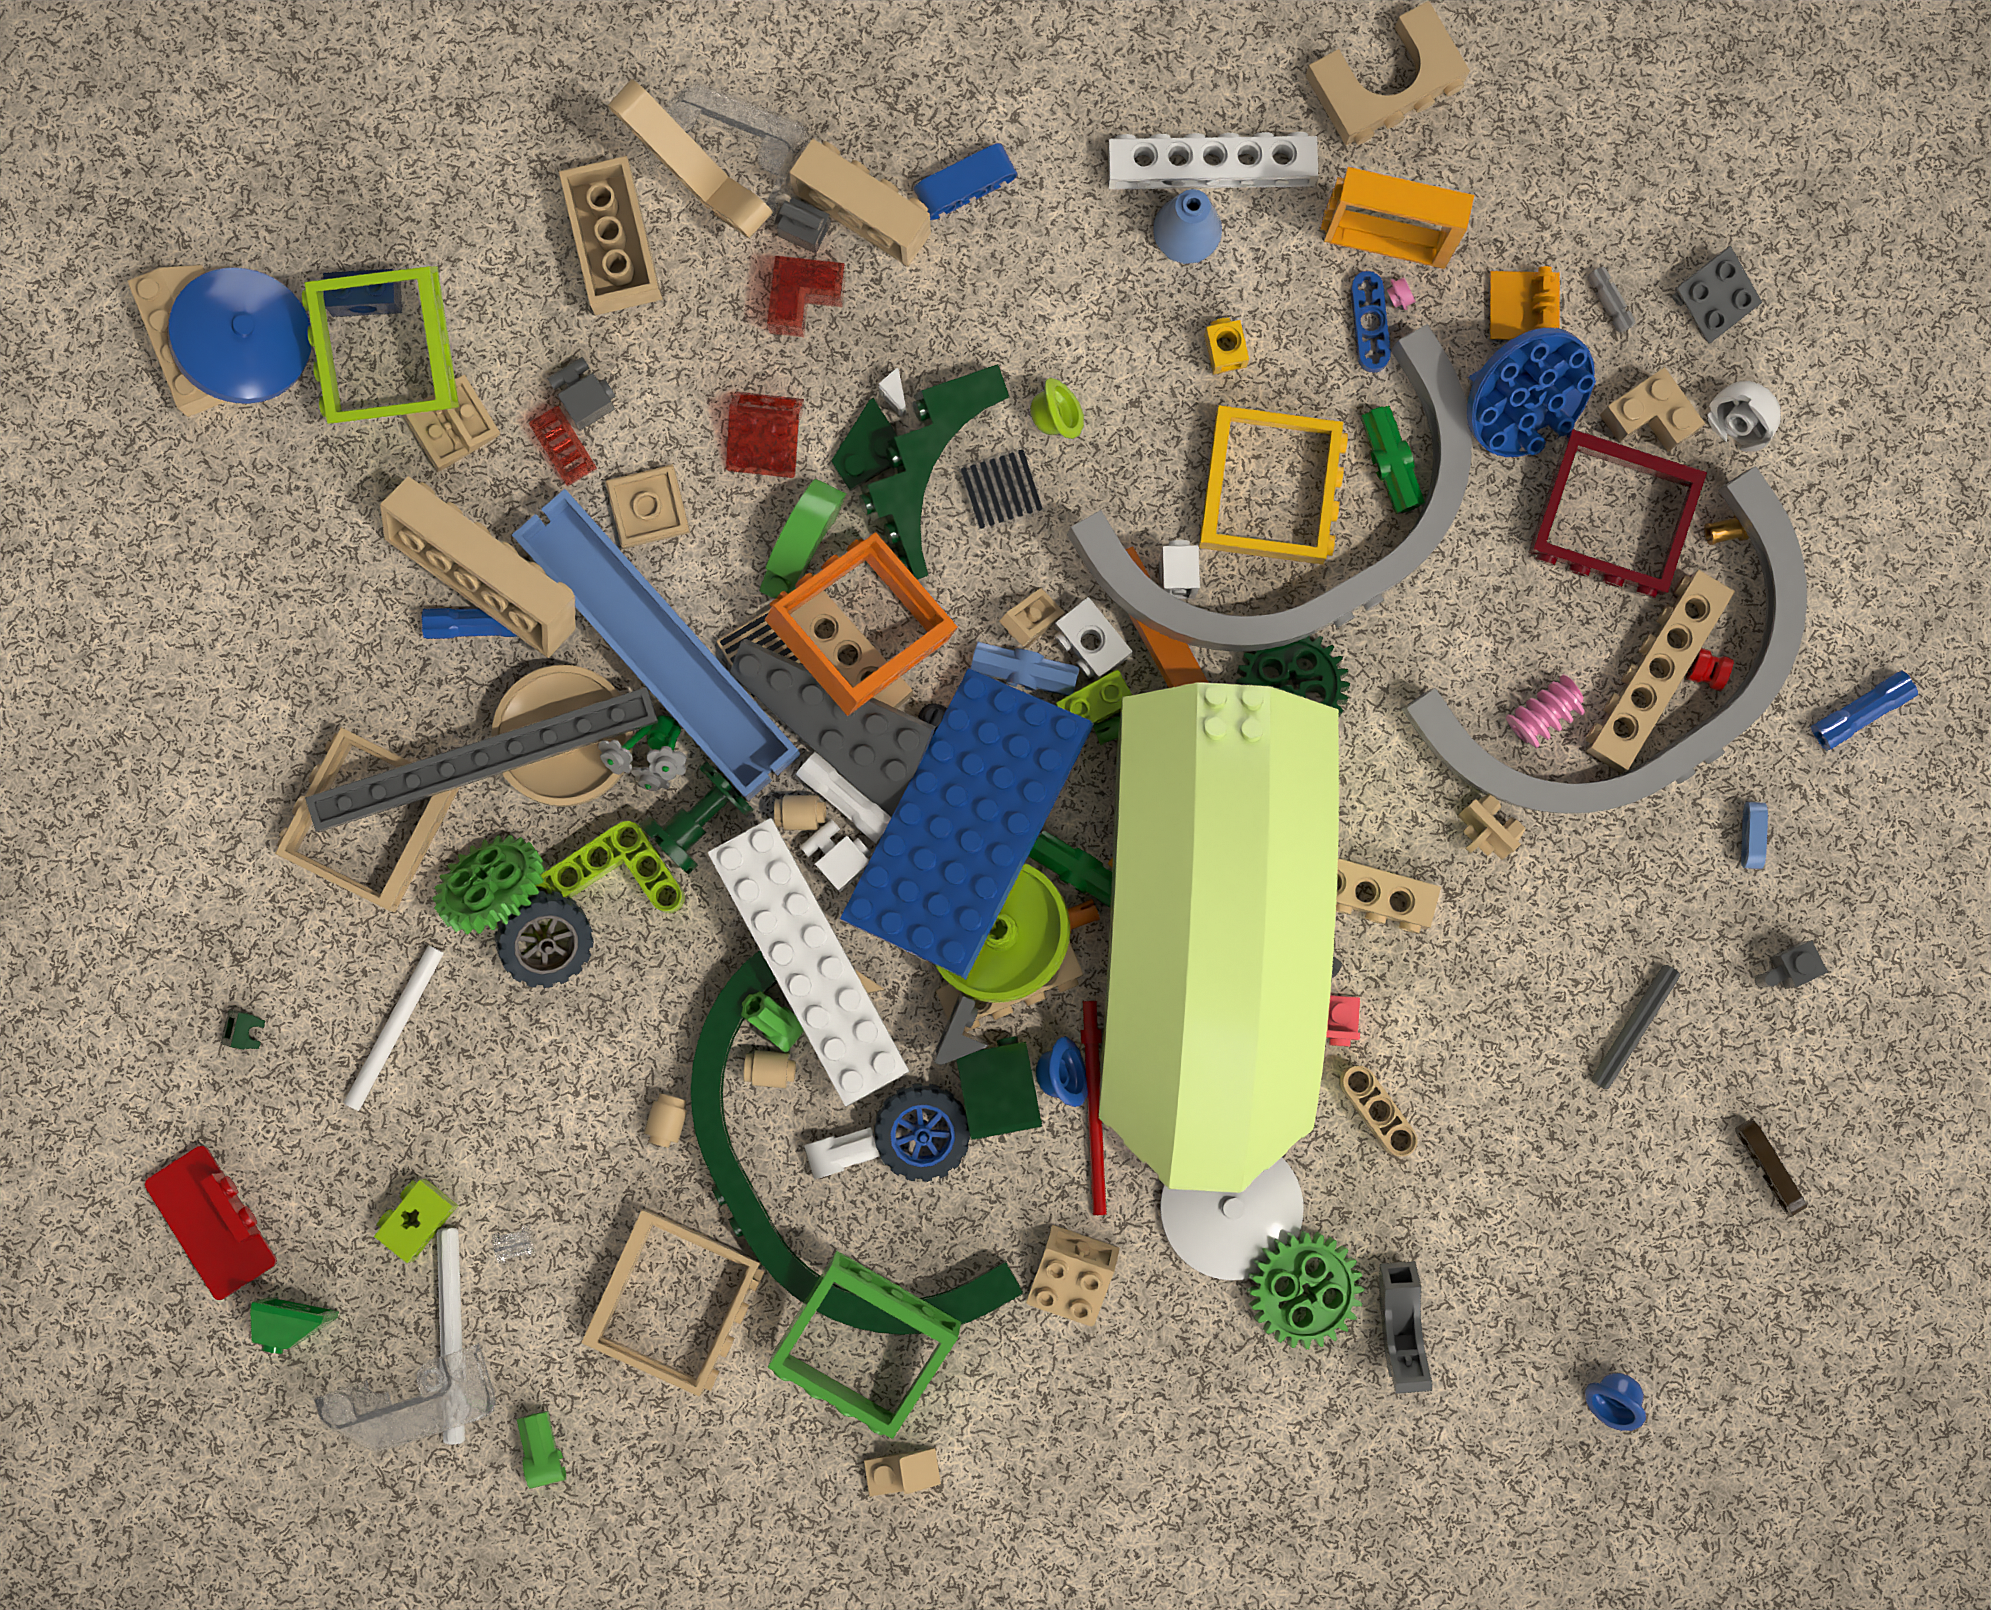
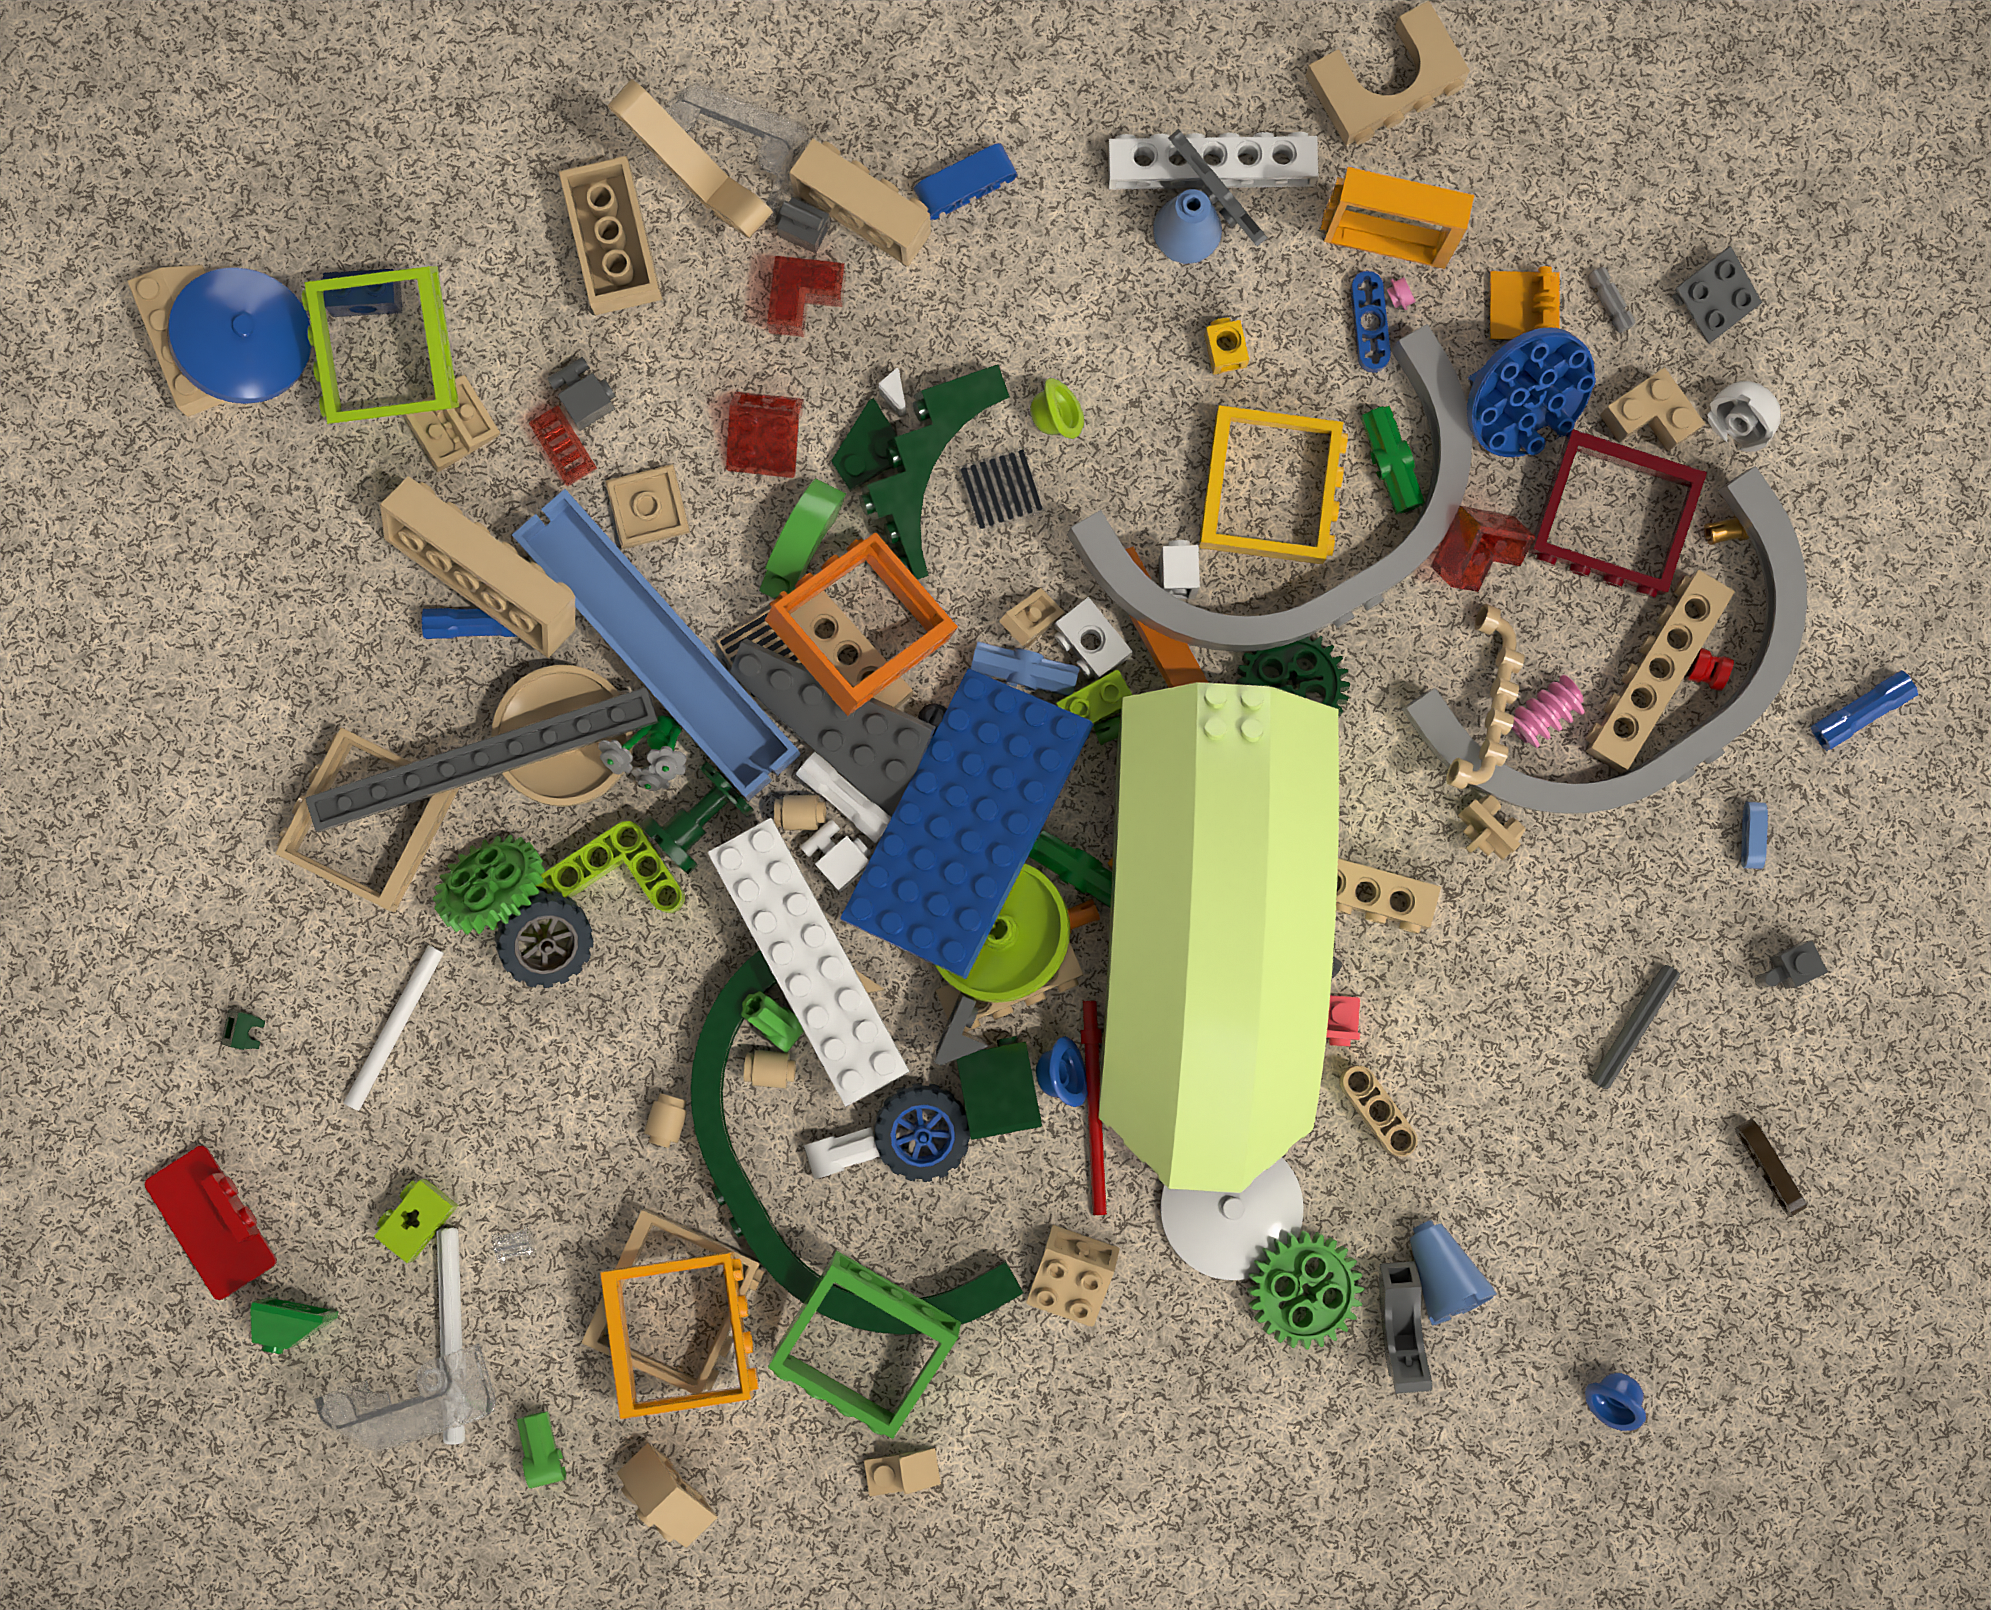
(620, 1344): none -> light orange window
(665, 1497): none -> tan brick
(1216, 190): none -> dark grey wing
(1447, 1274): none -> medium blue cone
(1477, 541): none -> clear red brick
(1502, 692): none -> tan bar

